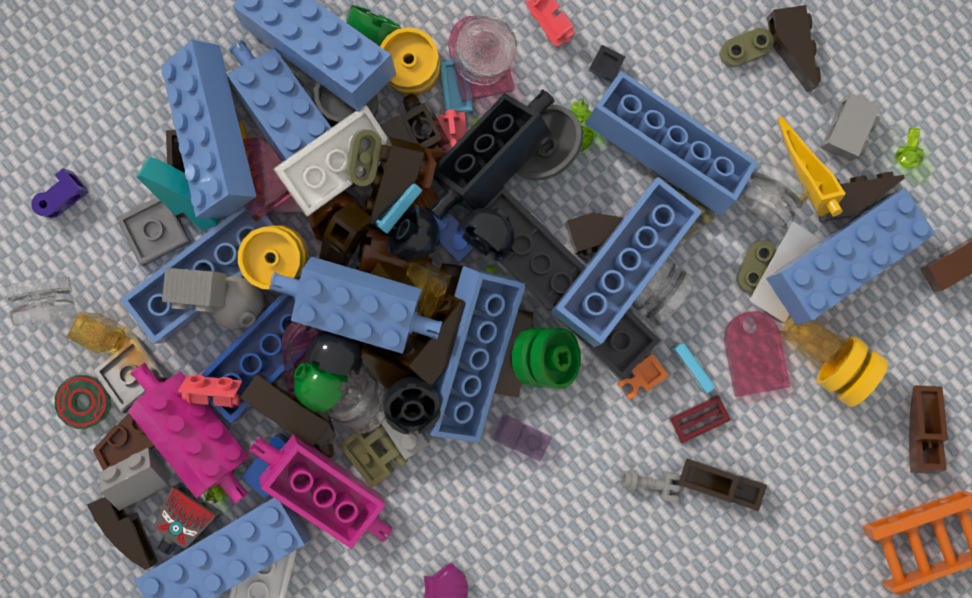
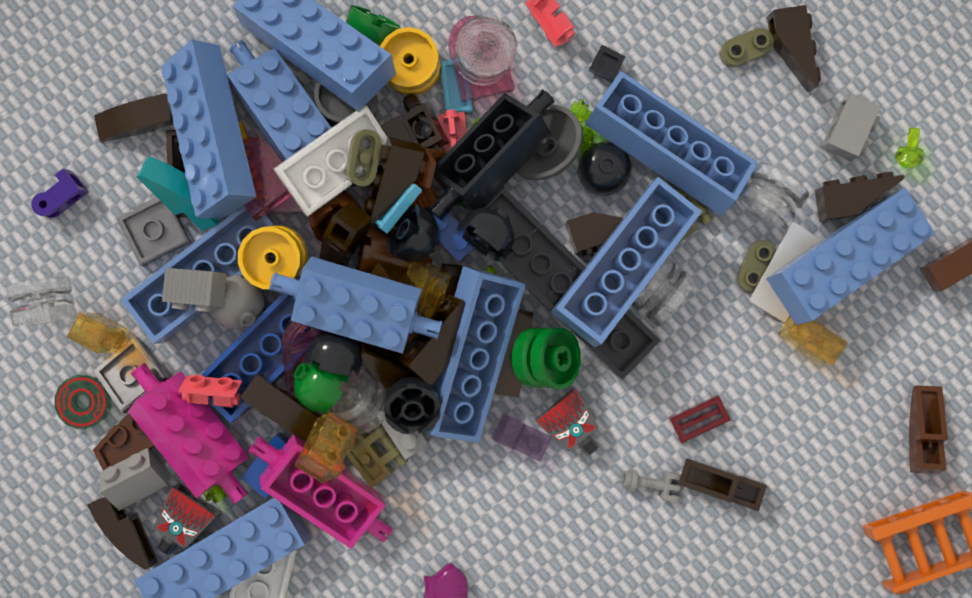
(134, 118): none -> dark brown slope
(326, 447): none -> clear yellow brick
(570, 423): none -> torso
(604, 169): none -> black cylinder
(646, 374): orange plate -> none
(693, 367): medium azure tile -> none
(756, 357): clear pink tile -> none
(820, 182): yellow piece -> none
(853, 373): yellow wheel -> none

